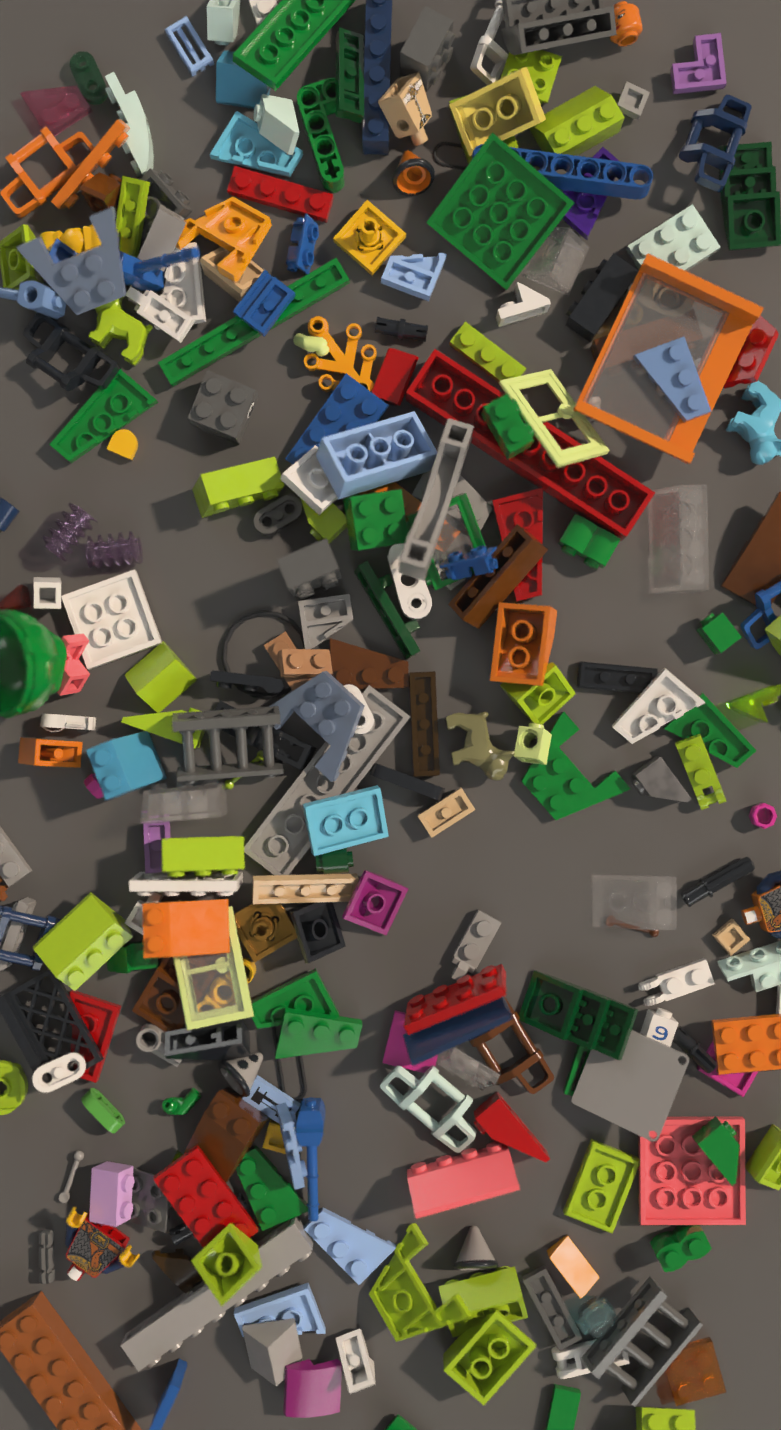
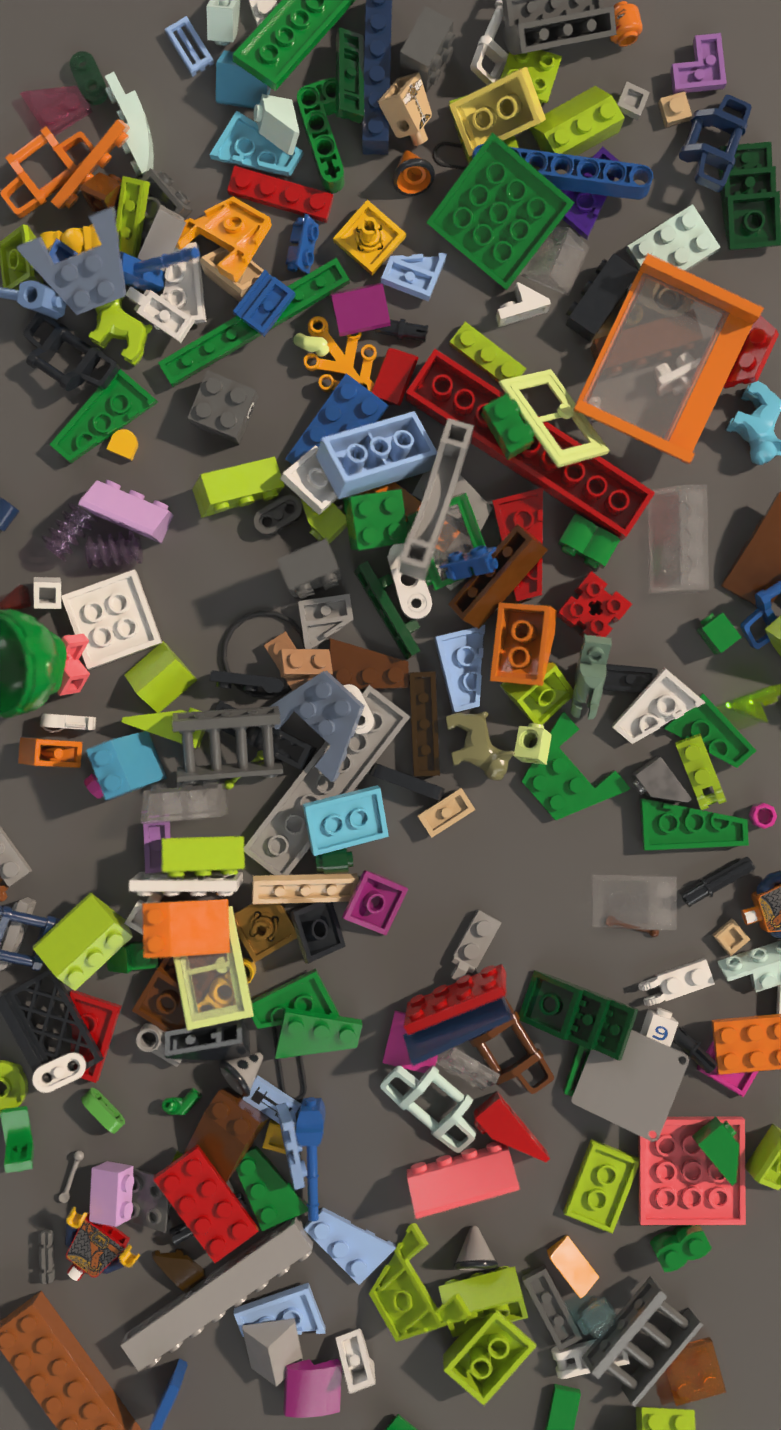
(18, 1139): none -> green bracket
(127, 510): none -> lavender slope
(228, 1263): lime slope -> none
(360, 309): none -> magenta slope
(460, 662): none -> light blue wing
(590, 674): none -> sand green plate
(609, 608): none -> red brick
(675, 109): none -> tan plate
(676, 376): medium blue wing -> none
(682, 827): none -> green wing

